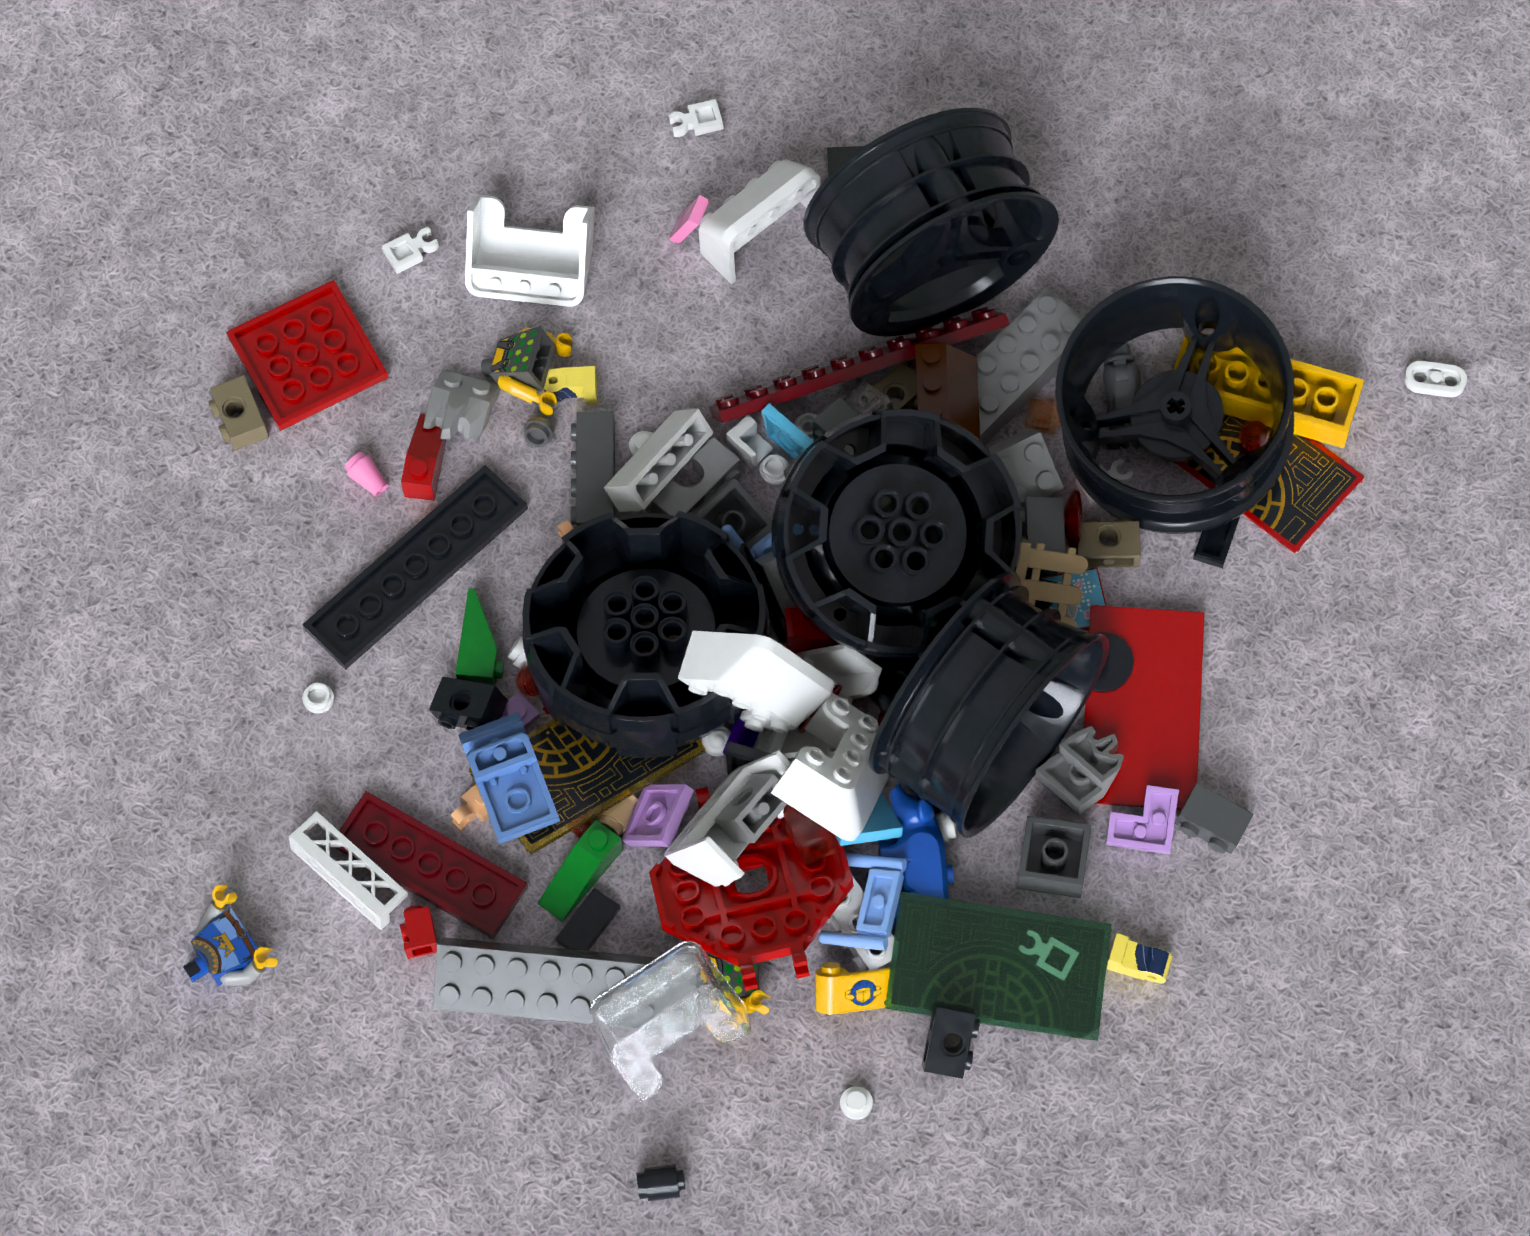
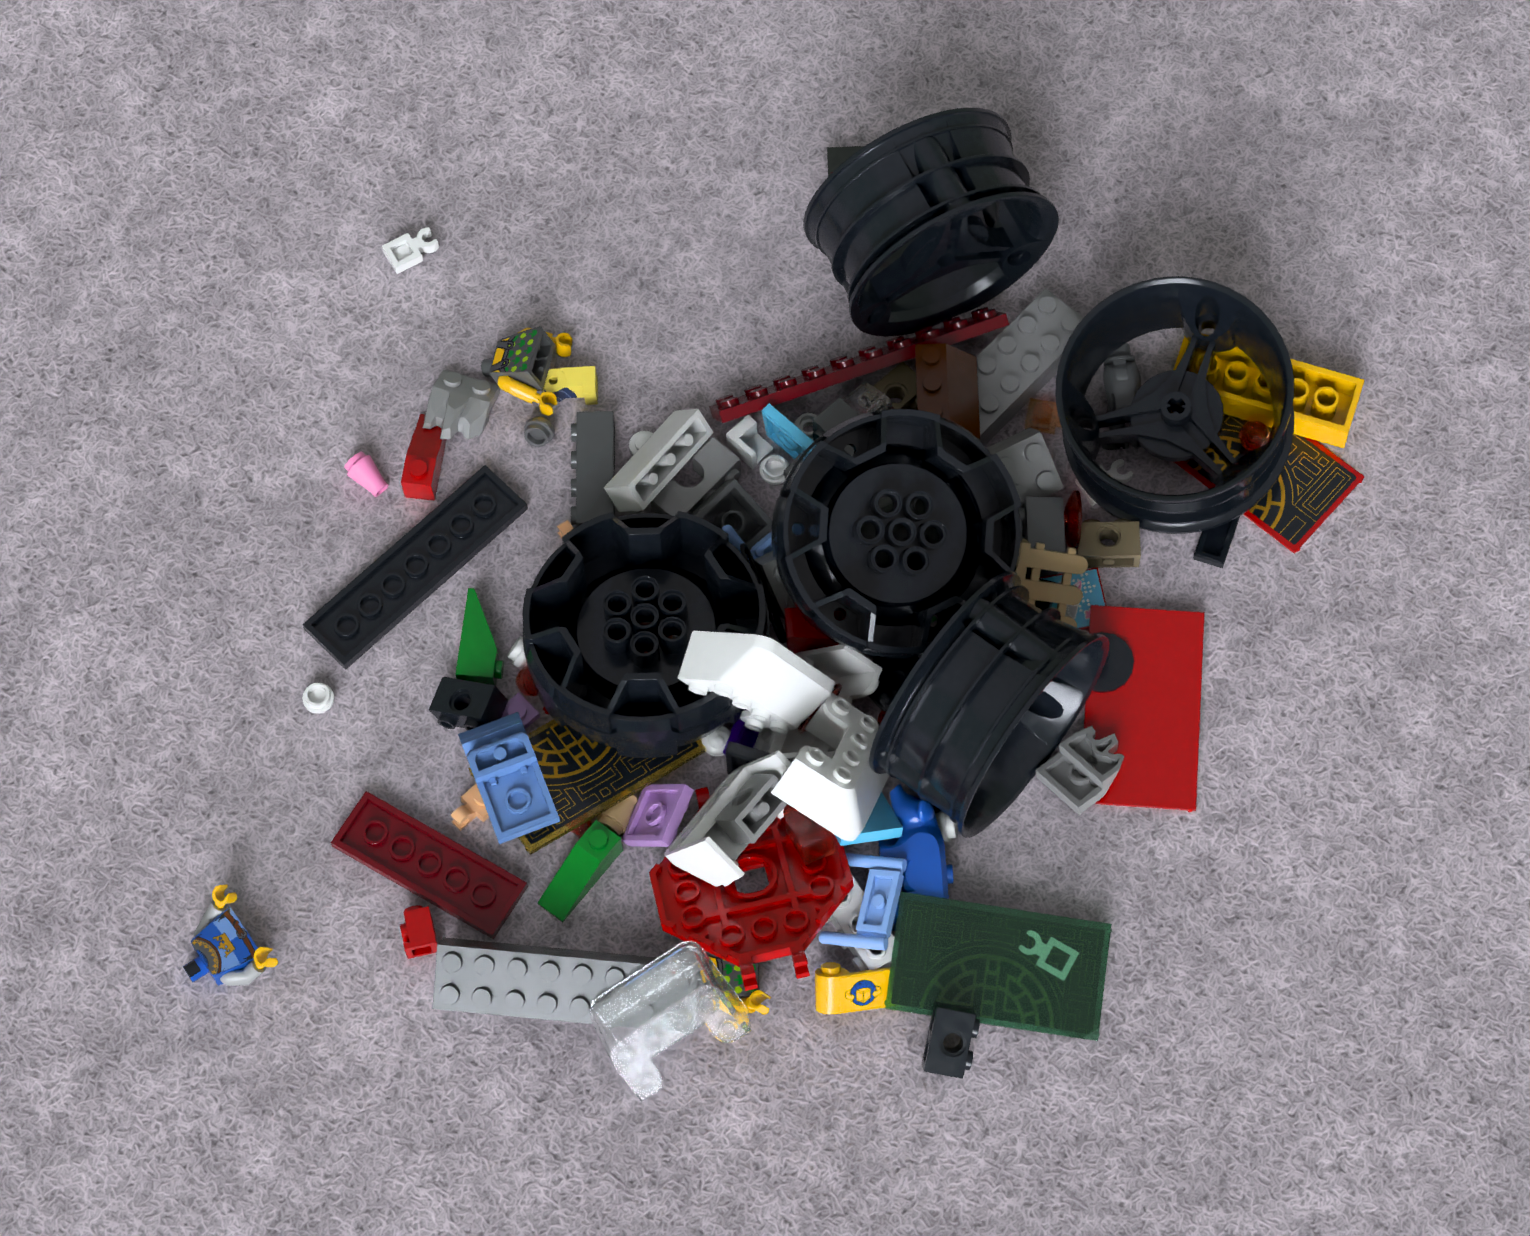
(236, 397): dark tan brick -> none
(307, 355): red plate -> none
(339, 878): white fence -> none
(527, 261): white windscreen -> none
(588, 922): black tile -> none
(660, 1182): black brick -> none
(689, 219): bright pink tile -> none
(701, 117): white plate -> none
(753, 211): white windscreen -> none
(856, 1103): white plate -> none
(1054, 856): dark grey brick -> none
(1139, 960): light yellow leg -> none
(1150, 831): lavender plate -> none
(1213, 819): dark grey brick -> none
(1435, 376): white plate -> none

